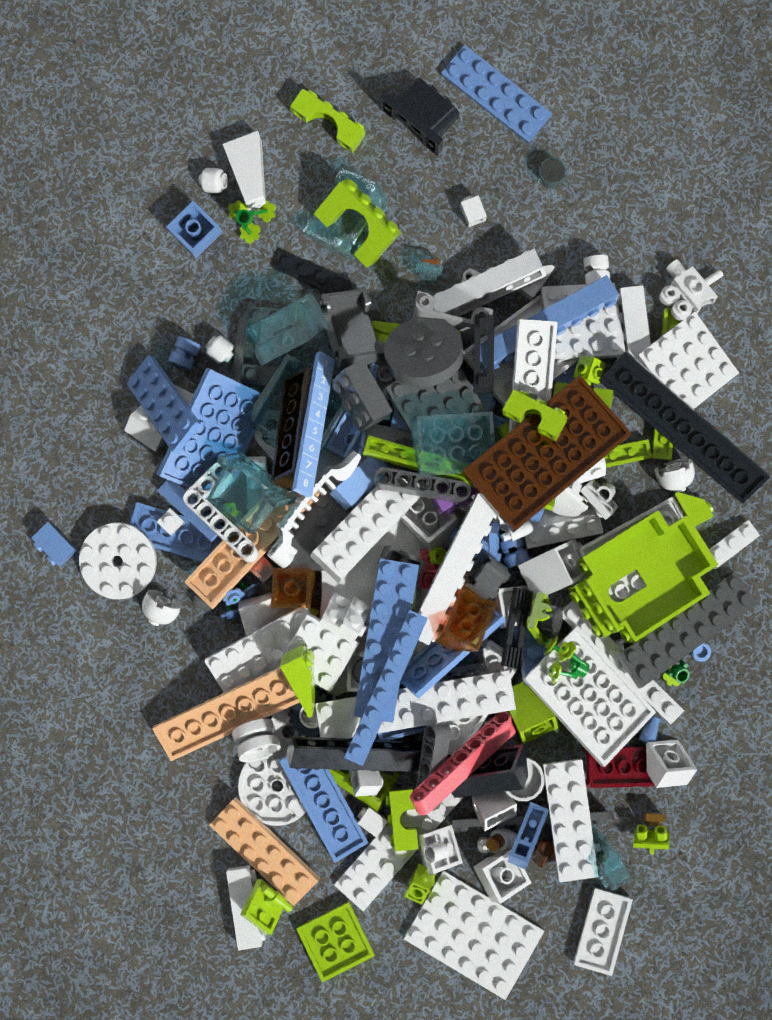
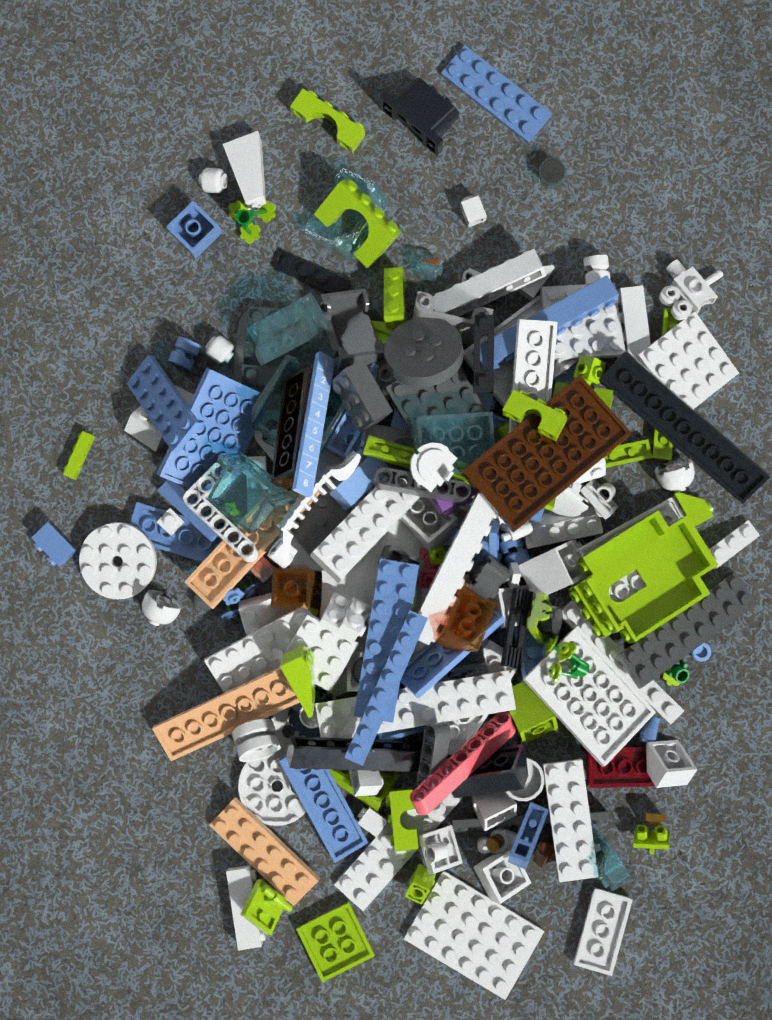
(79, 455): none -> lime piece
(394, 297): none -> lime arch
(432, 465): none -> white piece
(515, 574): none -> white plate

